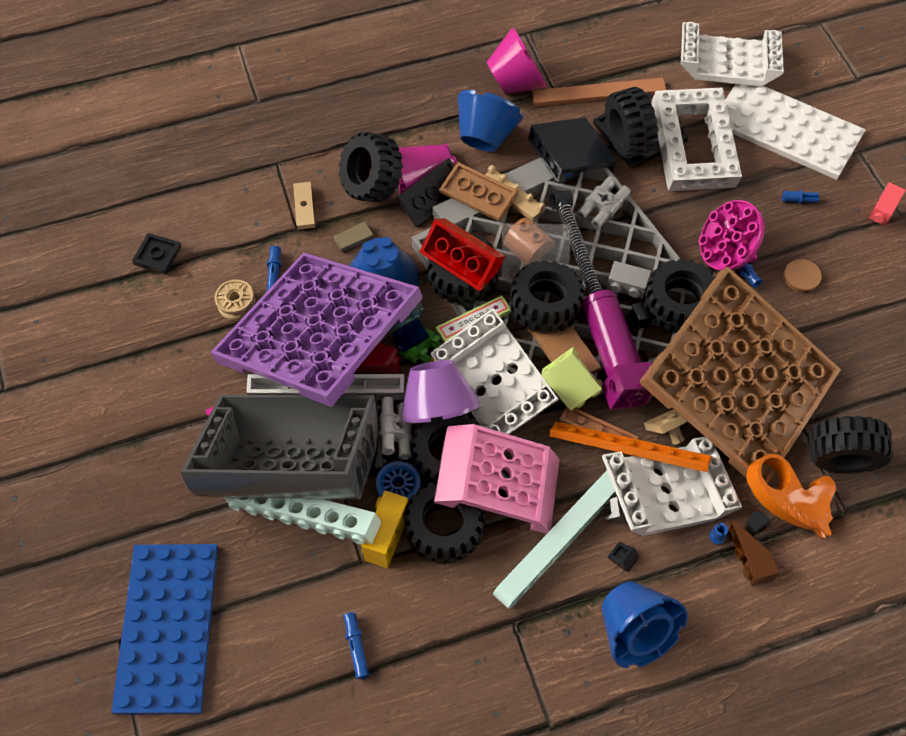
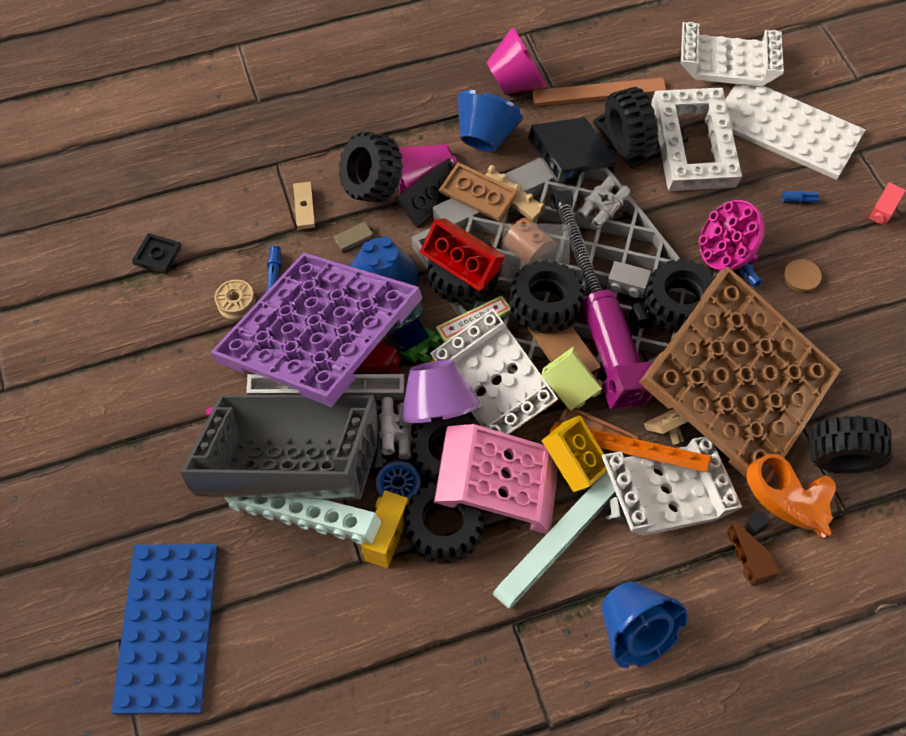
(354, 637): blue pin -> none
(576, 453): none -> yellow brick
(624, 556): black slope -> none
(718, 534): blue pin -> none

